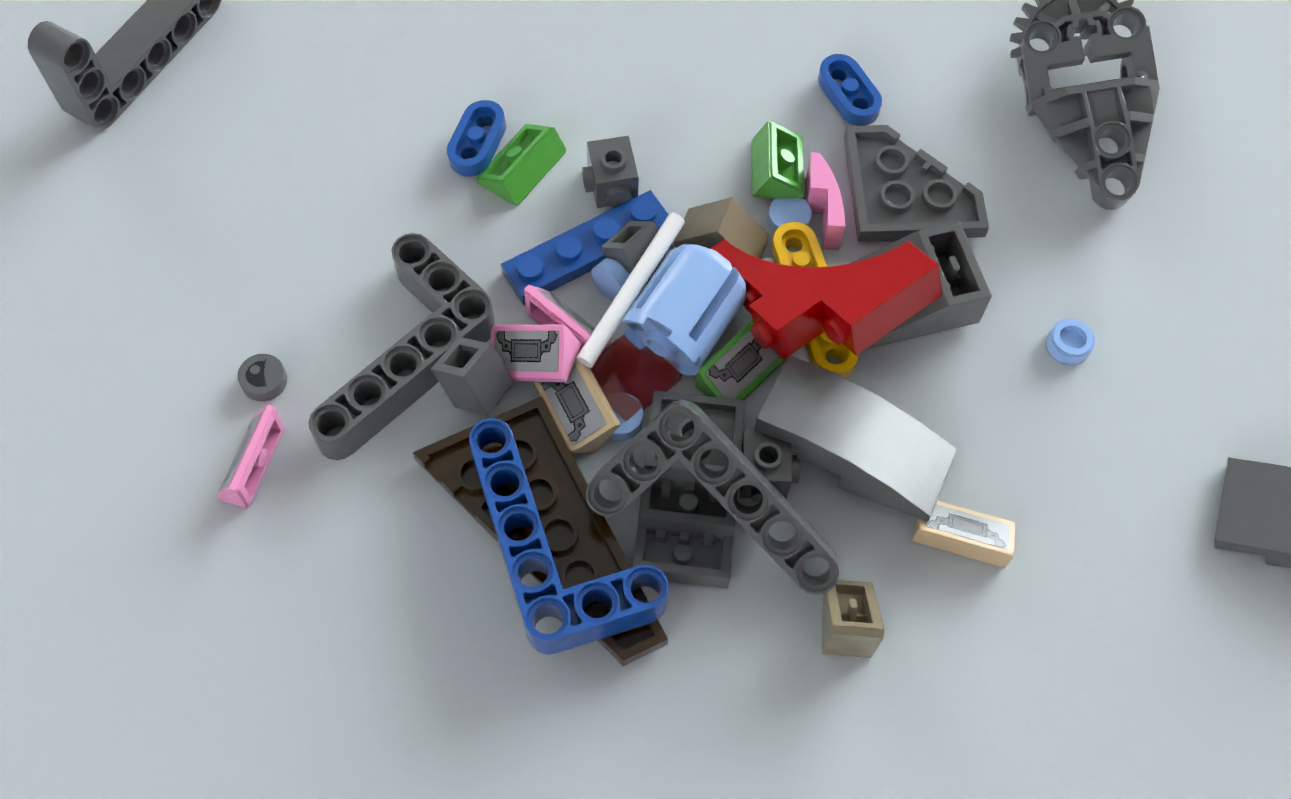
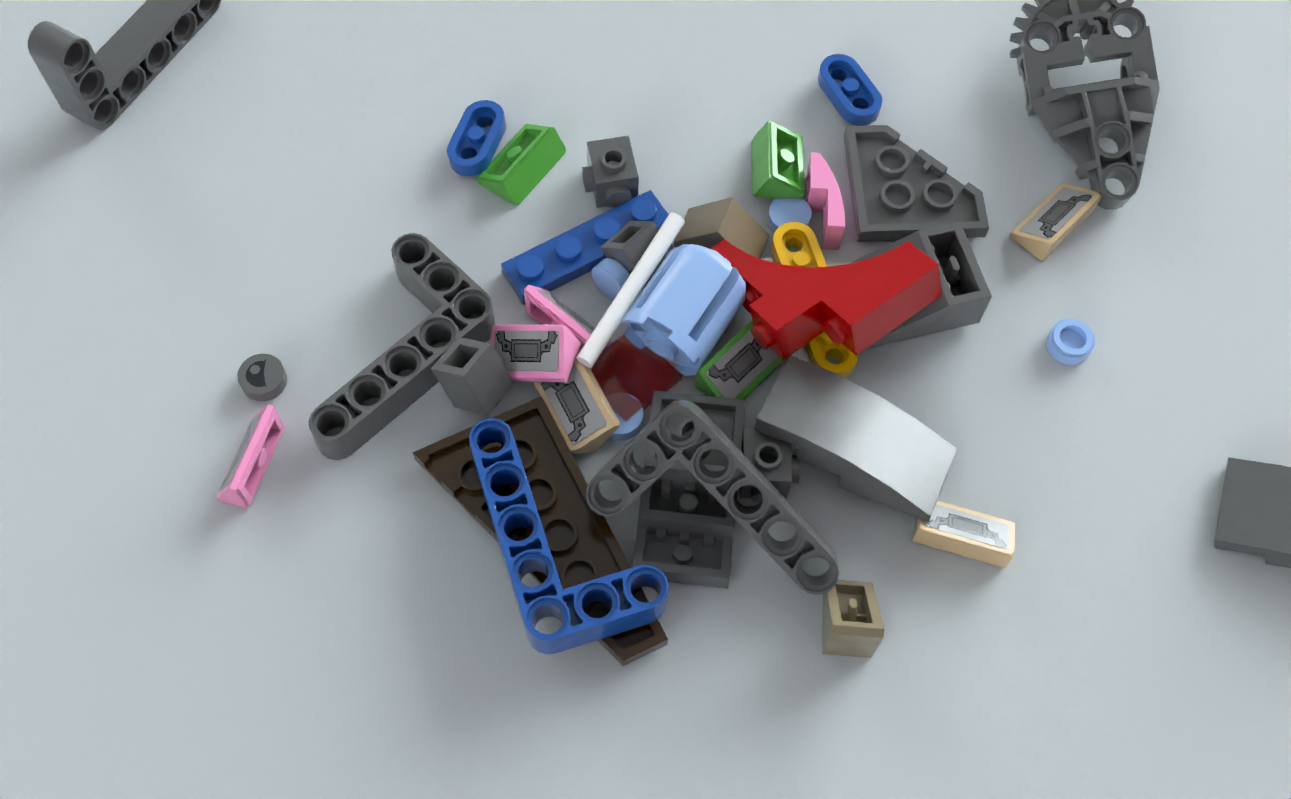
(1055, 219): none -> slope

